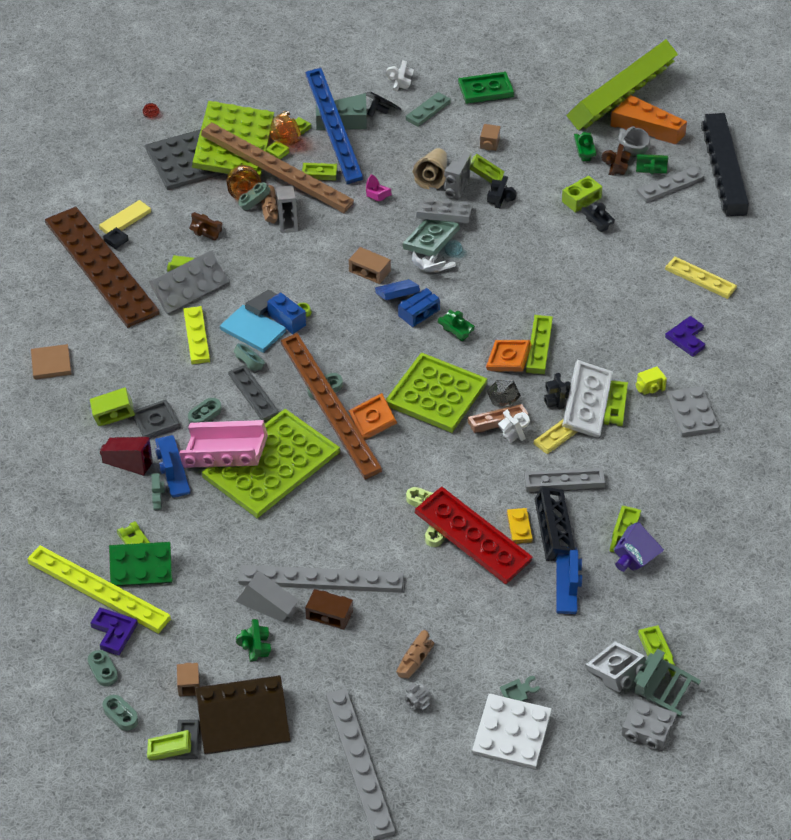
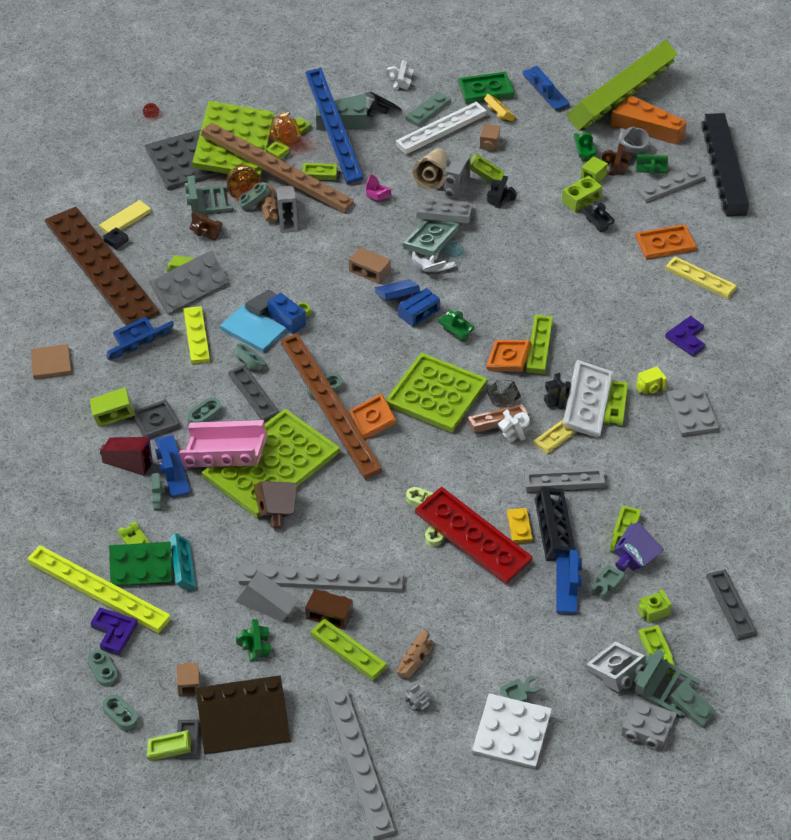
(136, 333): none -> blue bracket
(182, 562): none -> teal plate
(196, 198): none -> sand green plate
(275, 500): none -> torso
(348, 649): none -> lime plate
(441, 127): none -> white plate
(495, 105): none -> yellow plate
(546, 88): none -> blue bracket
(595, 169): none -> lime brick
(608, 579): none -> sand green plate
(654, 606): none -> lime brick
(665, 241): none -> orange tile
(692, 704): none -> sand green plate
(731, 604): none -> dark grey tile

